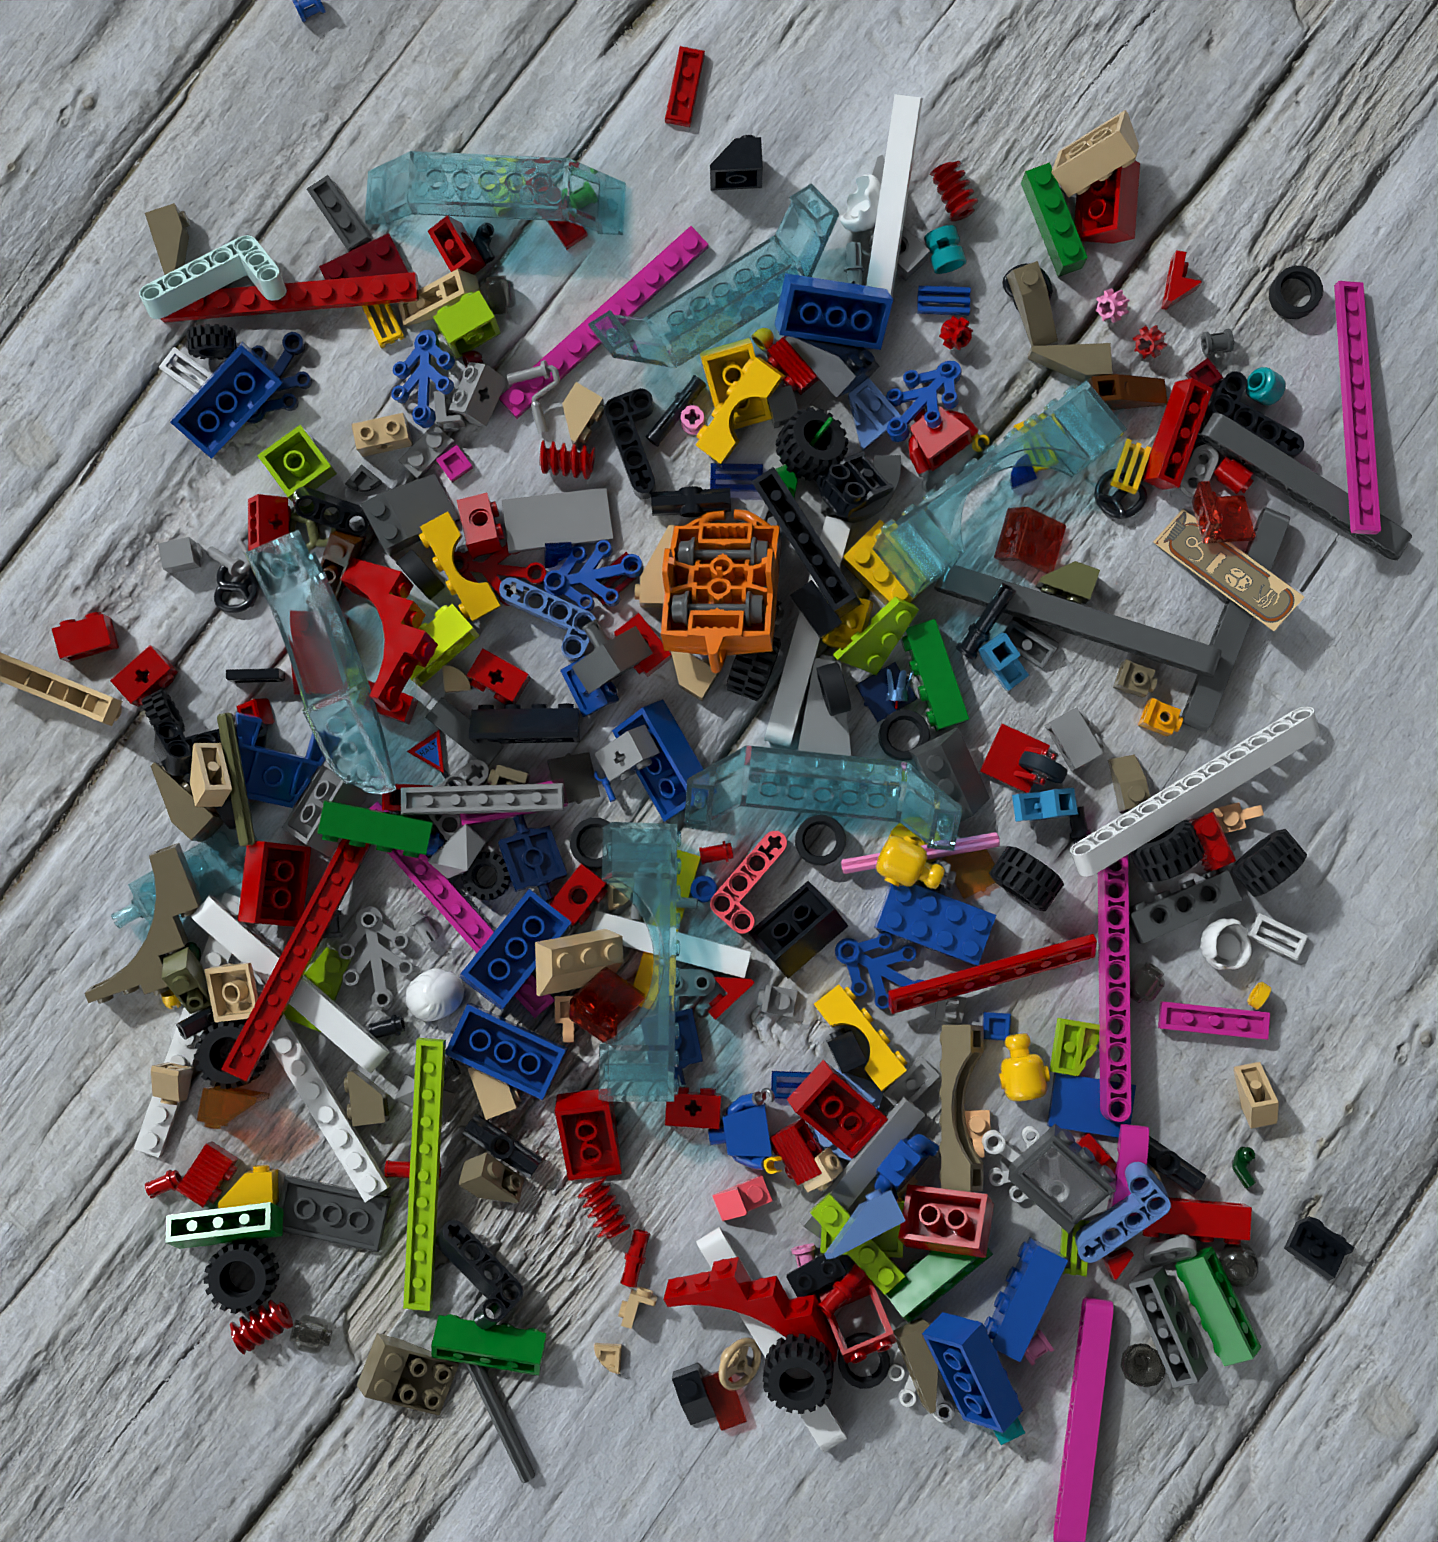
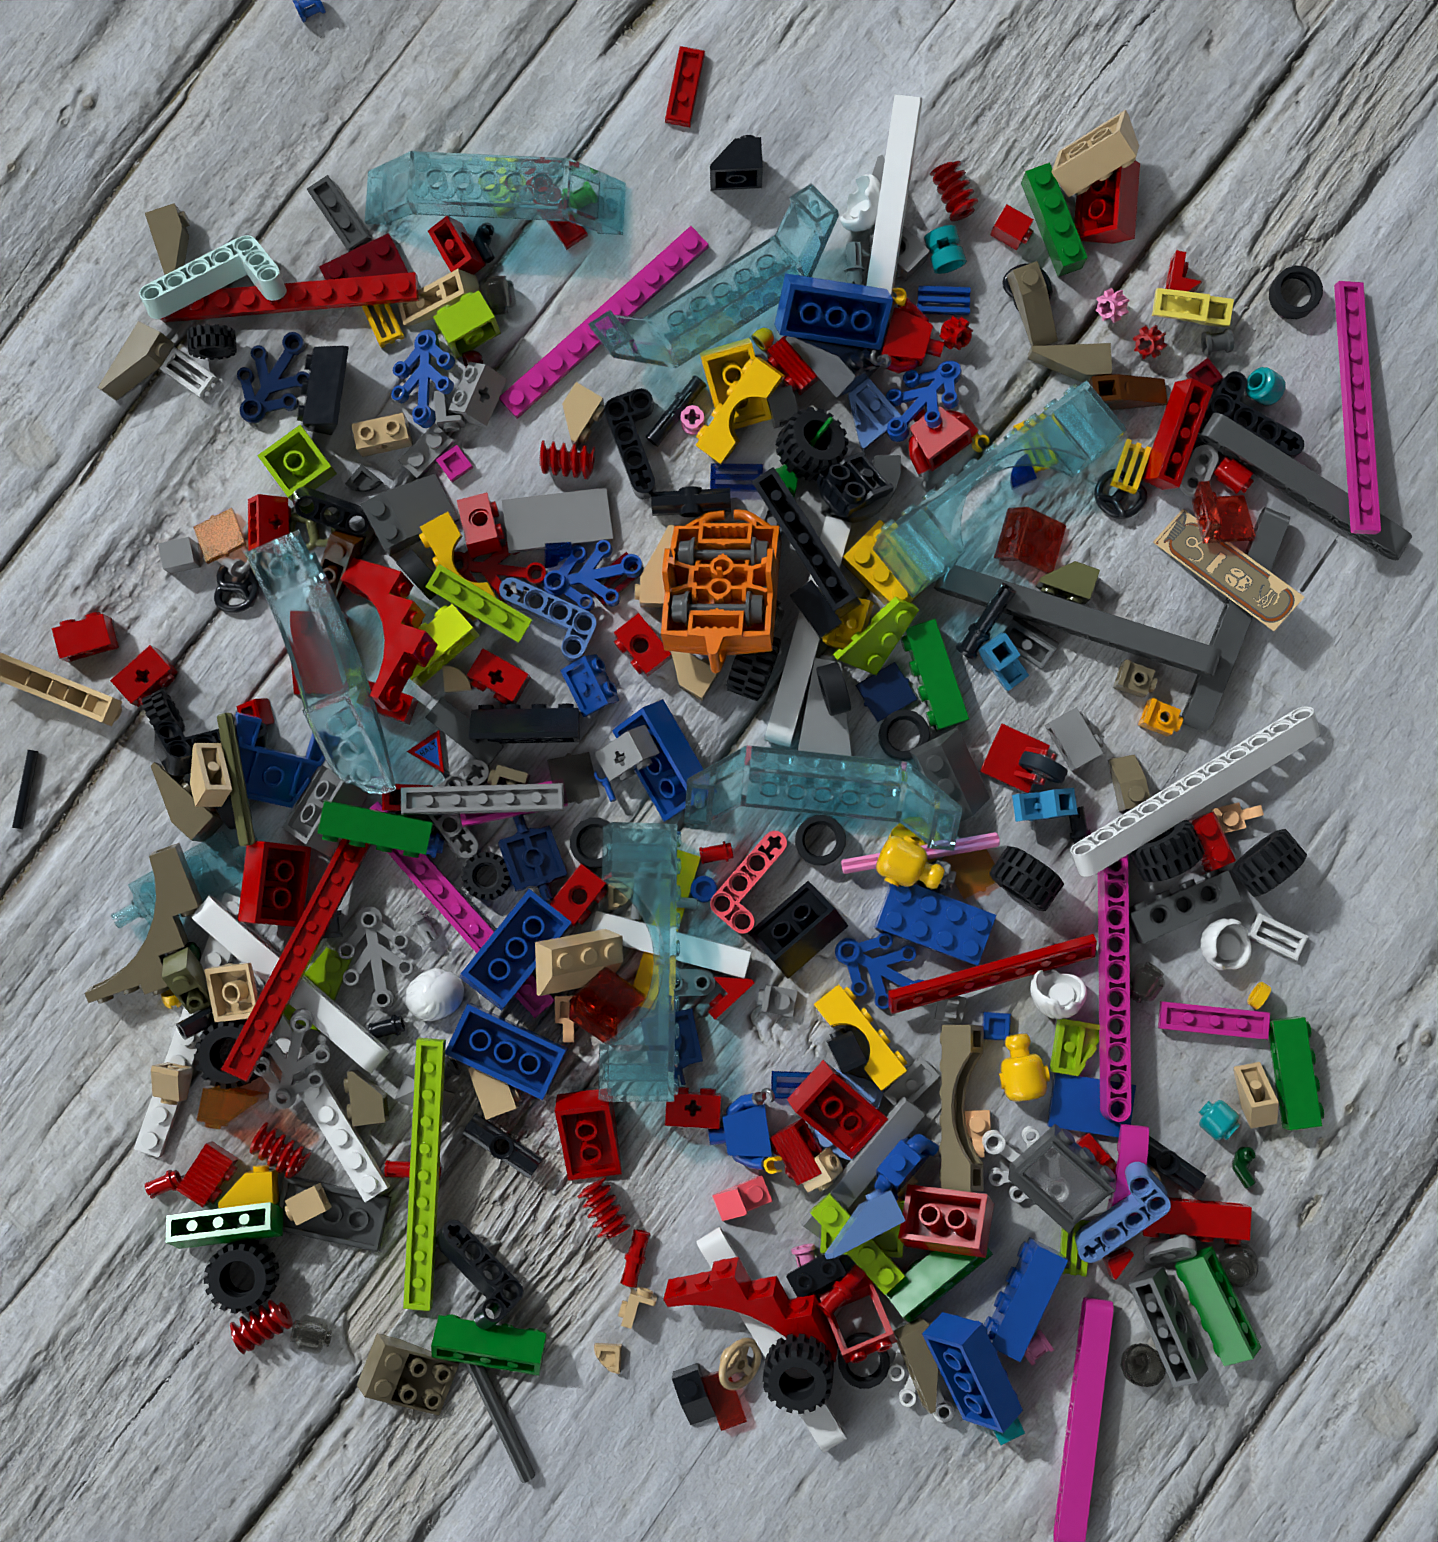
(25, 789): none -> black bar
(138, 358): none -> dark tan slope
(219, 536): none -> clear orange piece
(226, 400): blue slope -> none
(255, 675): black tile -> none
(278, 1151): none -> red piece
(291, 1064): none -> light grey plant
(307, 1204): none -> tan brick
(323, 389): none -> black slope
(457, 852): light grey slope -> none
(479, 603): none -> lime plate
(491, 1179): dark tan slope -> none
(542, 370): light grey piece -> none
(610, 656): dark grey brick -> none
(900, 693): flat silver piece -> none
(907, 337): none -> red torso
(1012, 227): none -> red brick
(1058, 994): none -> white piece
(1193, 307): none -> light yellow slope
(1219, 1120): none -> teal head
(1295, 1073): none -> green brick
(1318, 1246): black bracket -> none

